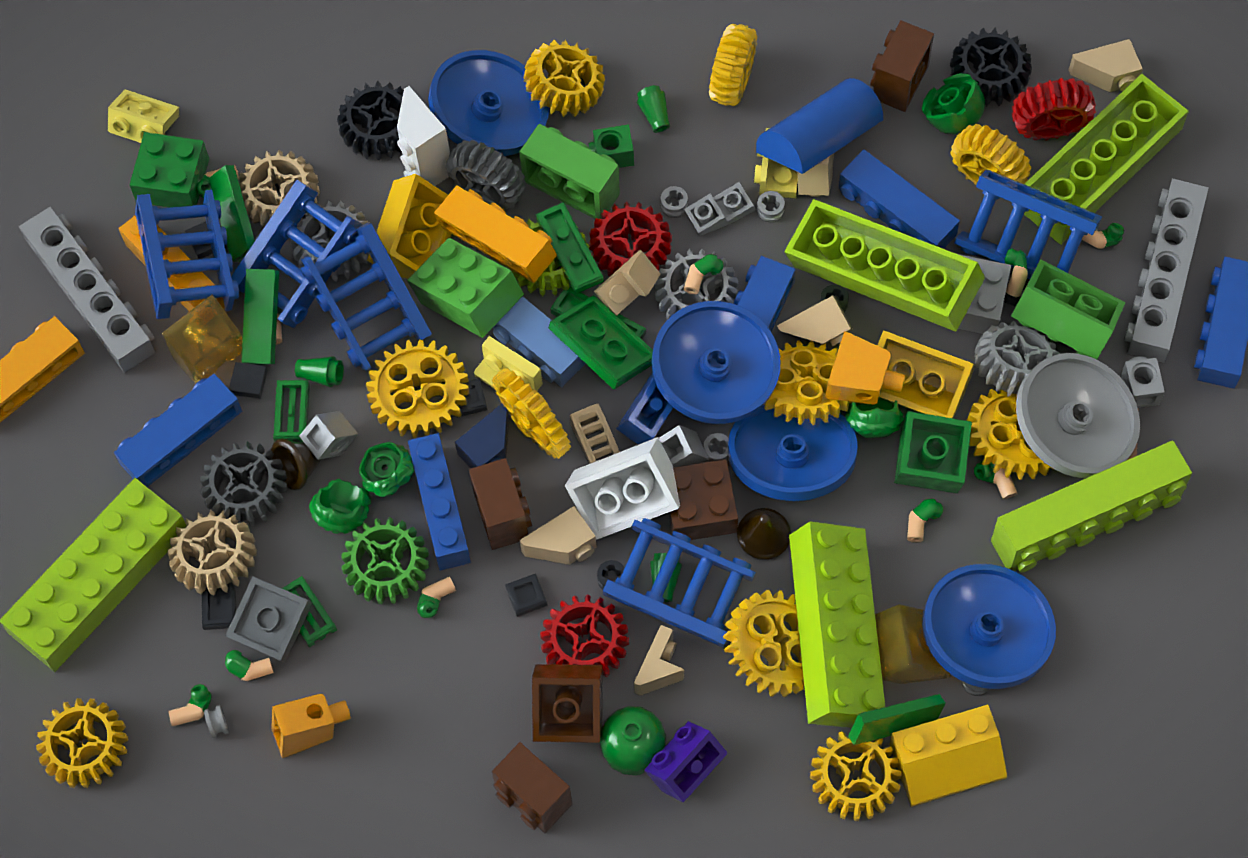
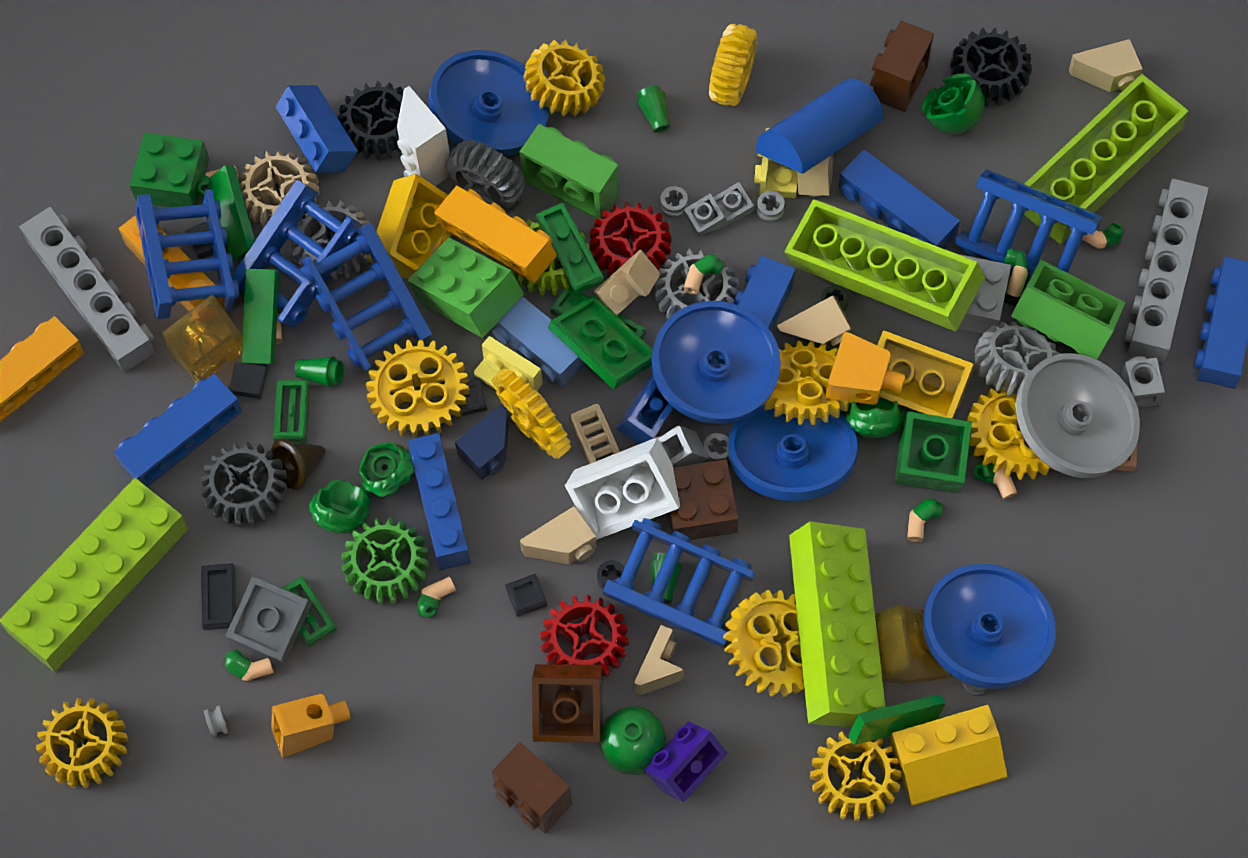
(134, 114): light yellow bracket -> none
(195, 708): arm -> none
(206, 543): tan gear -> none
(316, 128): none -> blue brick
(328, 435): light grey brick -> none
(500, 503): reddish brown brick -> none
(617, 137): green brick -> none
(764, 533): dark brown hat -> none
(983, 149): yellow gear -> none
(1053, 109): red gear -> none
(1091, 507): lime brick -> none

